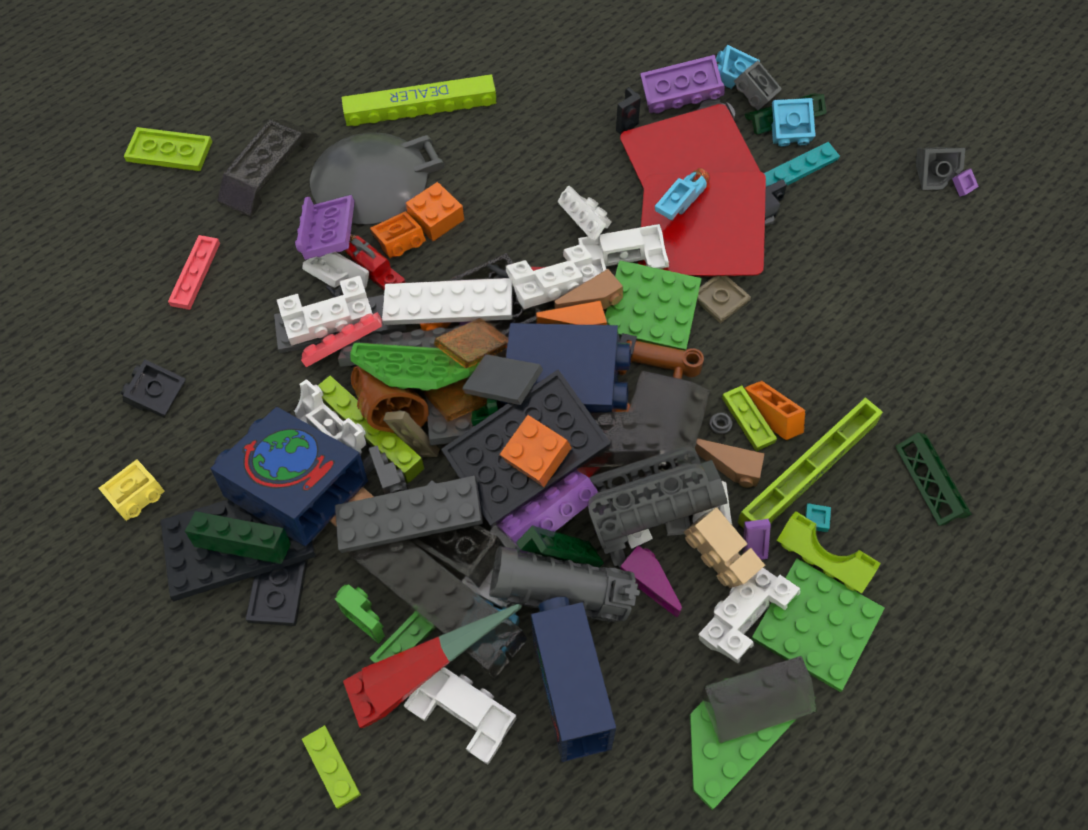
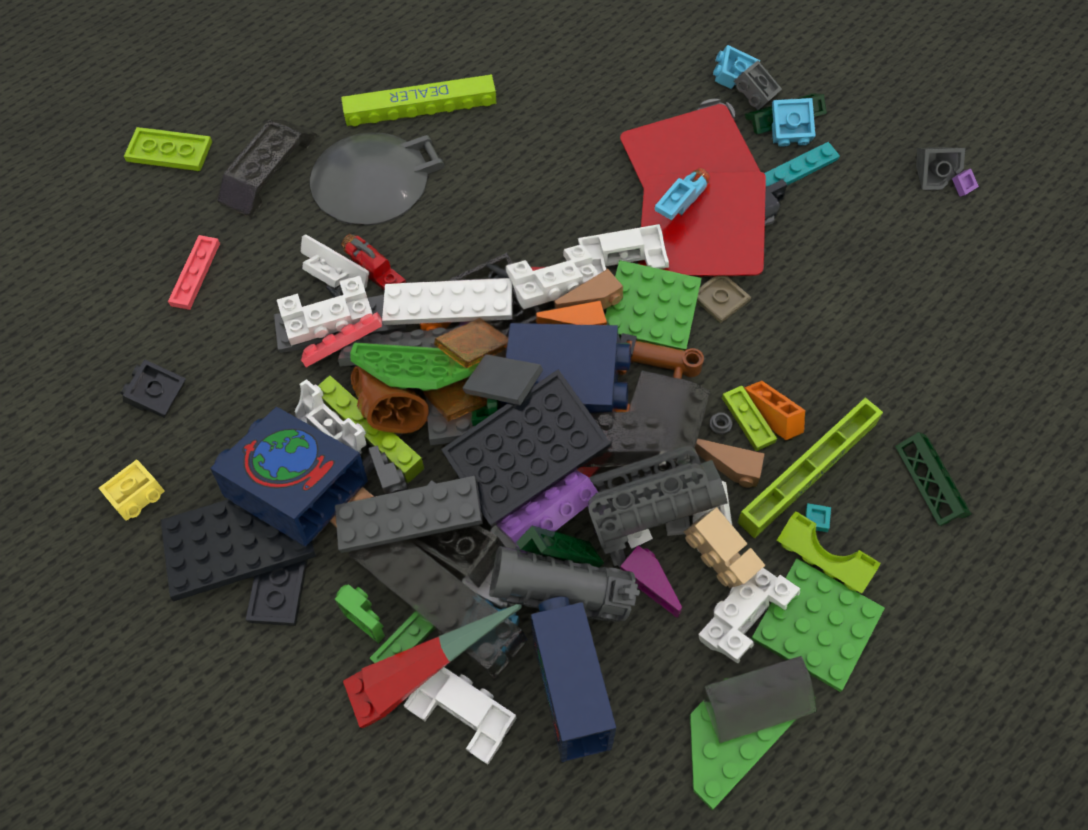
(238, 537): dark green brick -> none
(325, 227): medium lavender bracket -> none
(331, 767): lime plate -> none
(398, 234): orange plate -> none
(411, 433): dark tan plate -> none
(435, 211): orange brick -> none
(536, 450): orange brick -> none
(584, 212): white bracket -> none
(628, 111): black bracket -> none
(682, 84): medium lavender bracket -> none
(757, 537): medium lavender tile -> none

